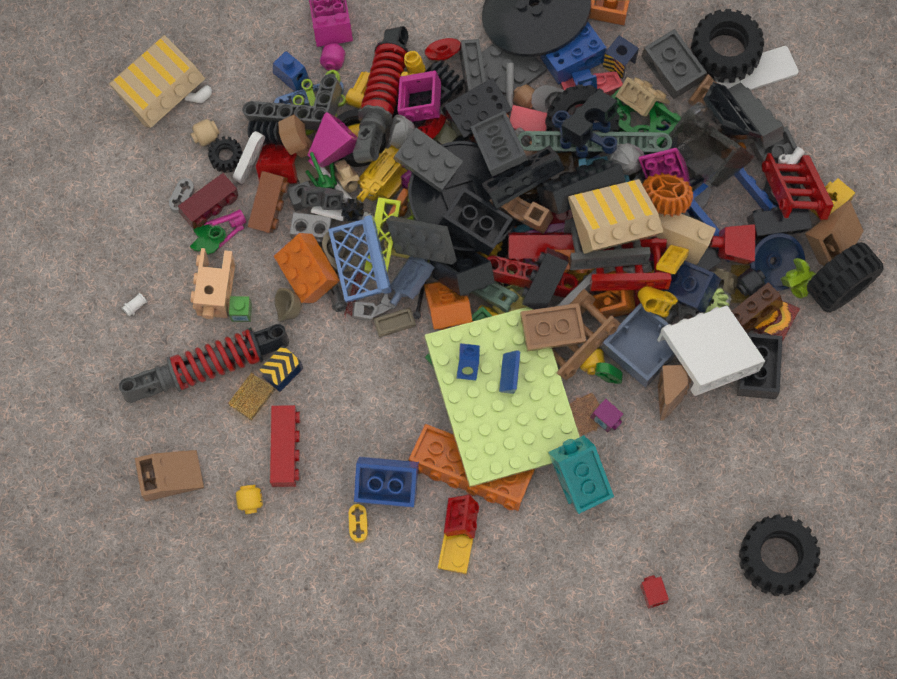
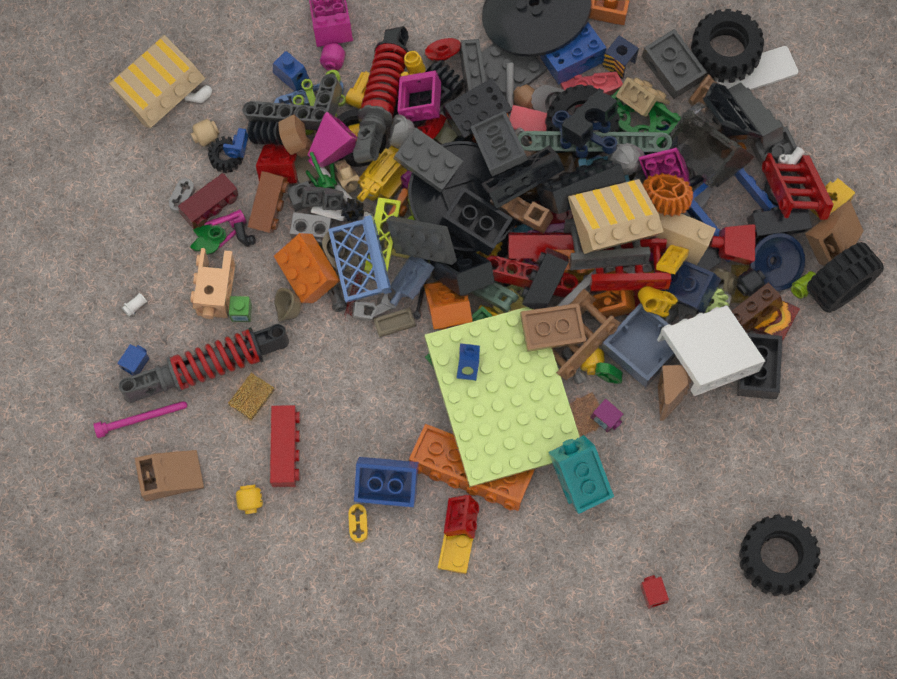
(103, 428): none -> dark pink piece
(133, 359): none -> blue brick
(239, 144): none -> blue bracket
(242, 236): none -> black arm
(248, 157): white beam -> none
(281, 368): piece -> none
(509, 372): blue slope -> none
(579, 375): none -> light grey axle
(585, 78): blue bracket -> none
(796, 275): lime bracket -> none

